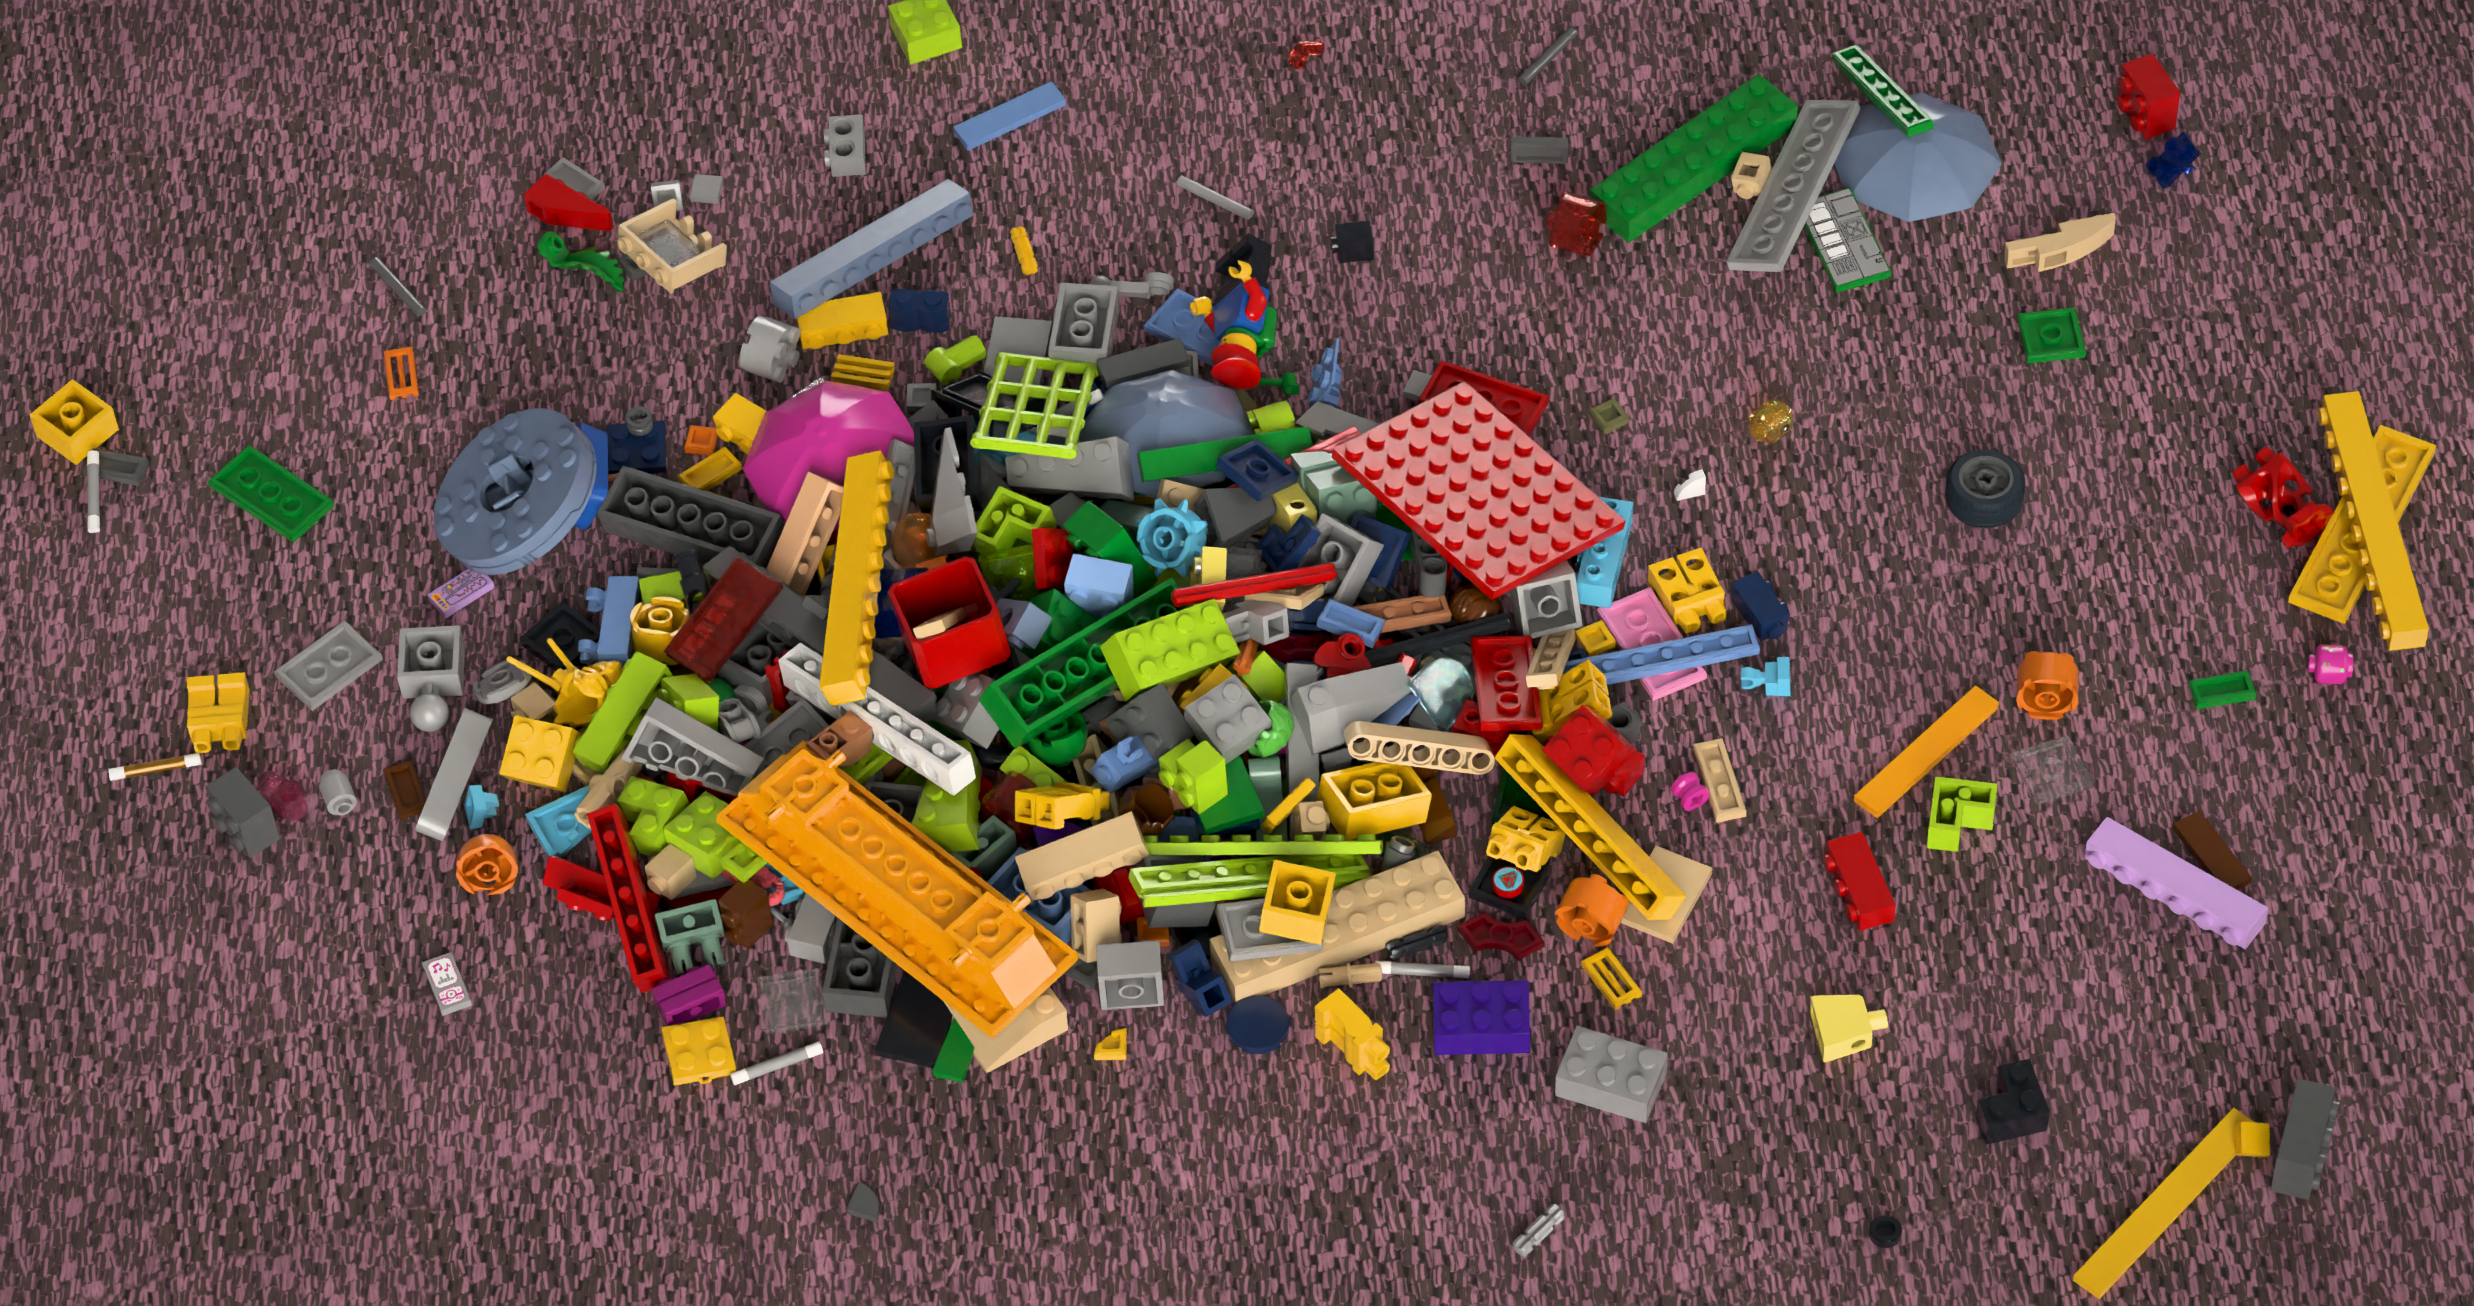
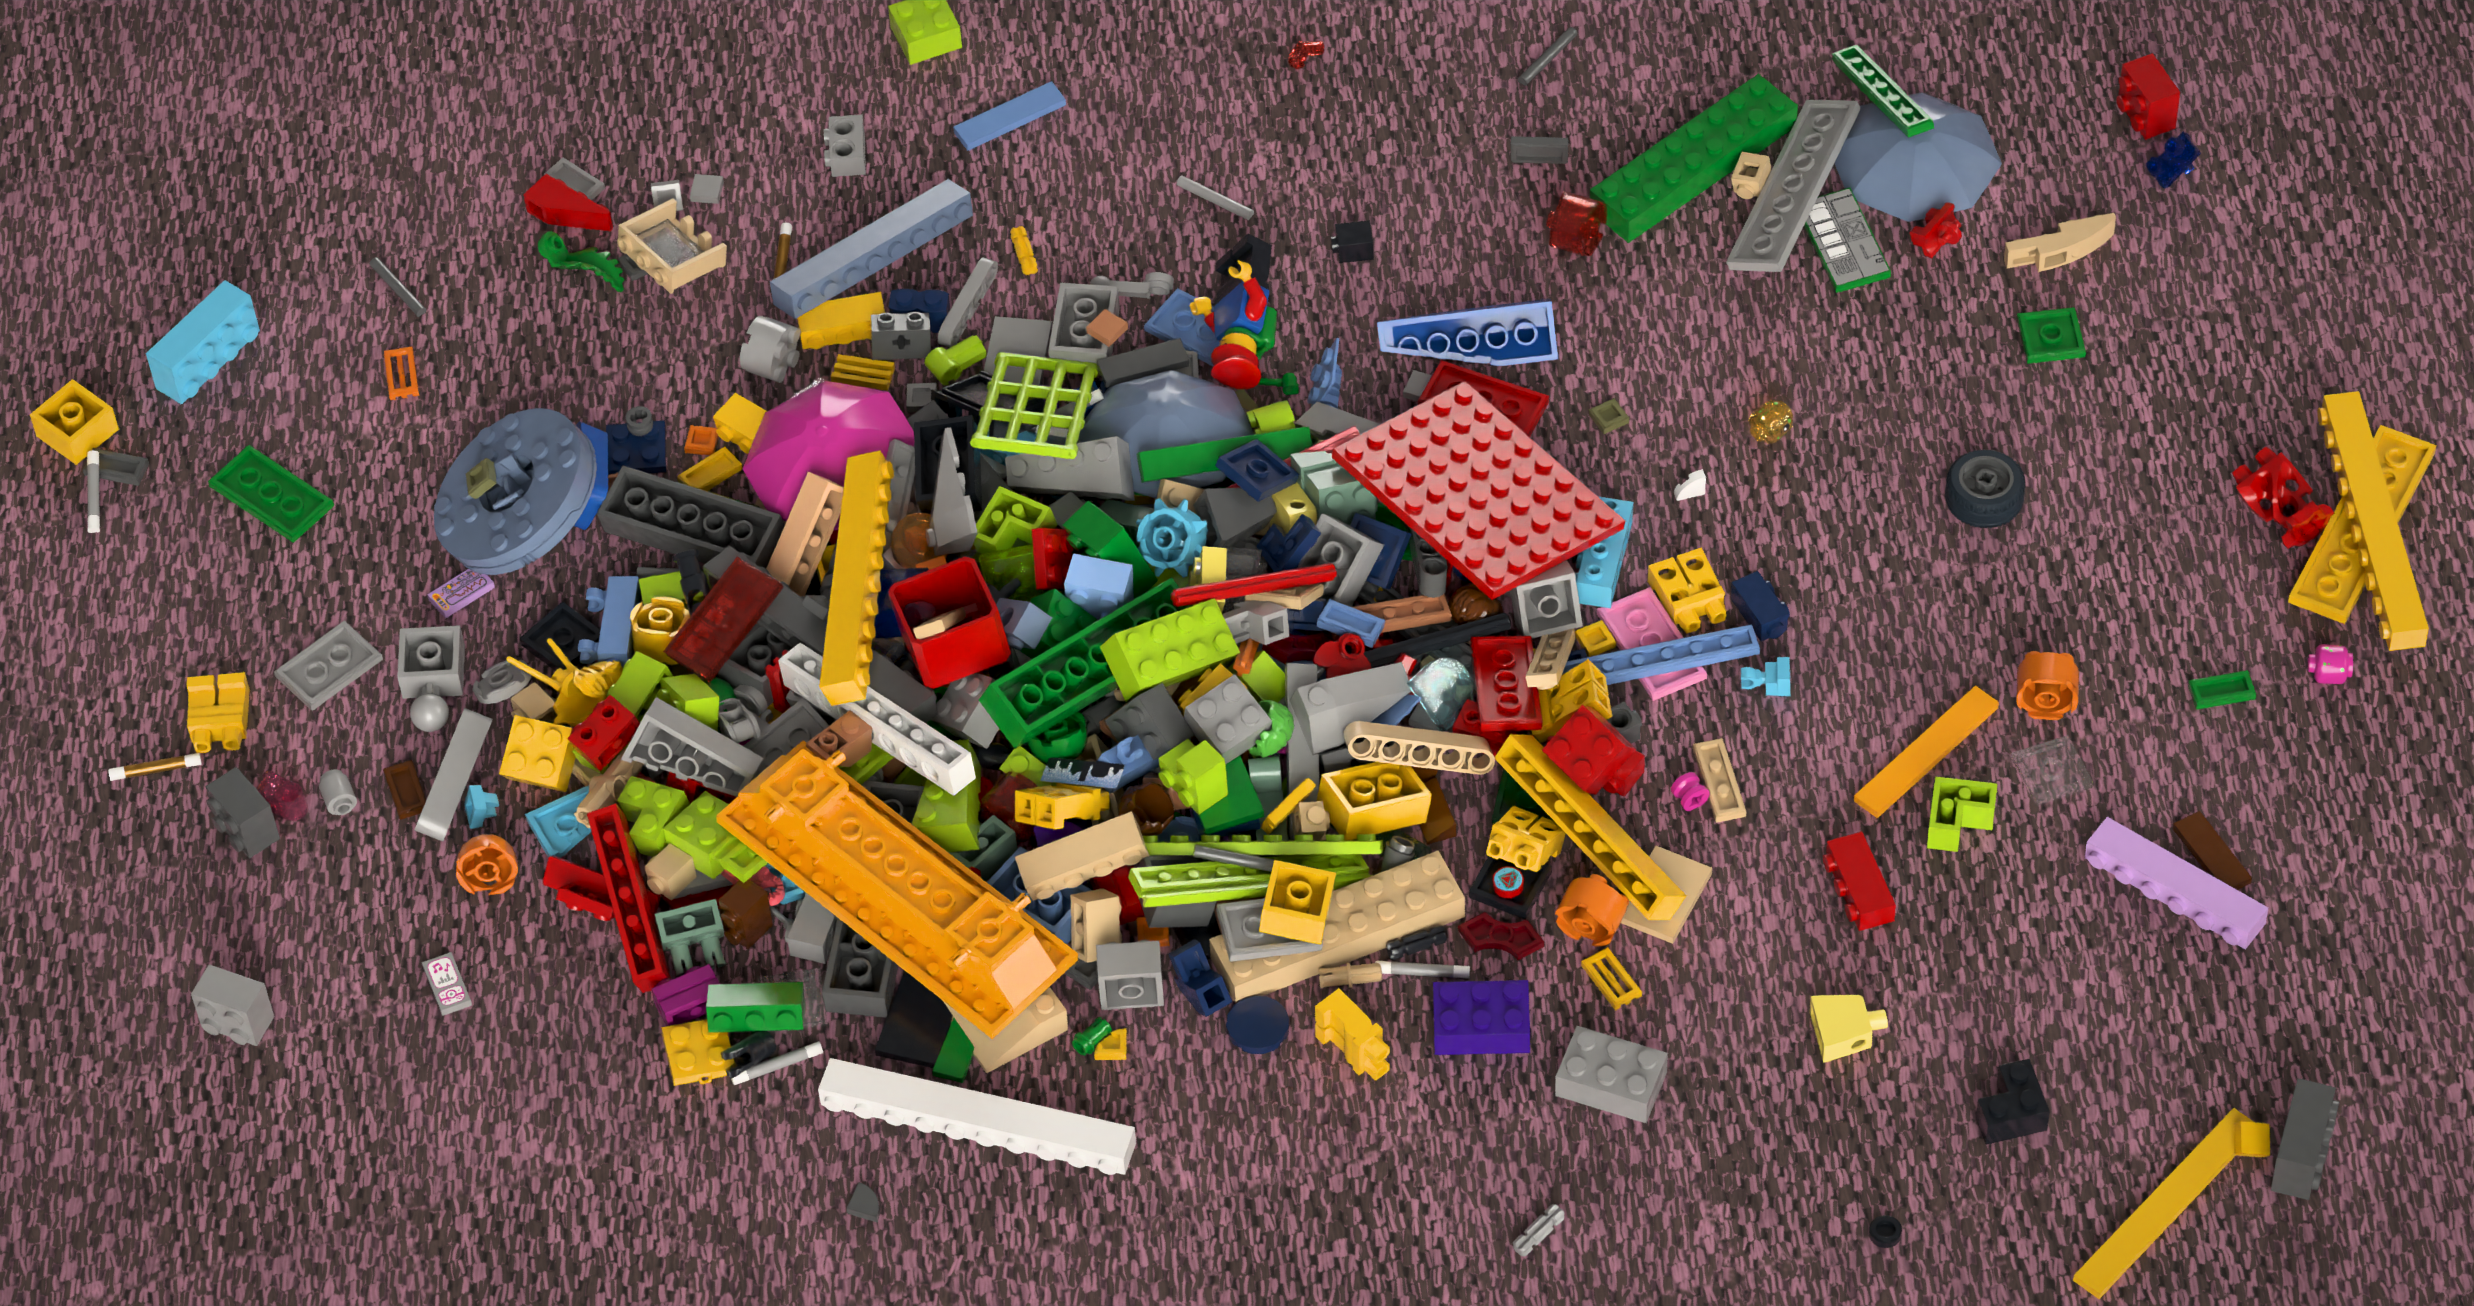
(203, 342): none -> medium azure brick
(232, 1005): none -> light grey brick
(481, 478): none -> olive tile
(604, 732): none -> red brick
(749, 1052): none -> black hinge
(755, 1007): none -> green brick
(783, 249): none -> pearl gold bar
(900, 336): none -> dark grey brick
(918, 612): none -> hose
(967, 302): none -> light grey beam
(977, 1116): none -> white brick
(1082, 772): none -> sticker
(1091, 1036): none -> green pin
(1107, 327): none -> nougat tile
(1234, 858): none -> dark grey bar
(1477, 335): none -> wedge
(1940, 229): none -> red hips

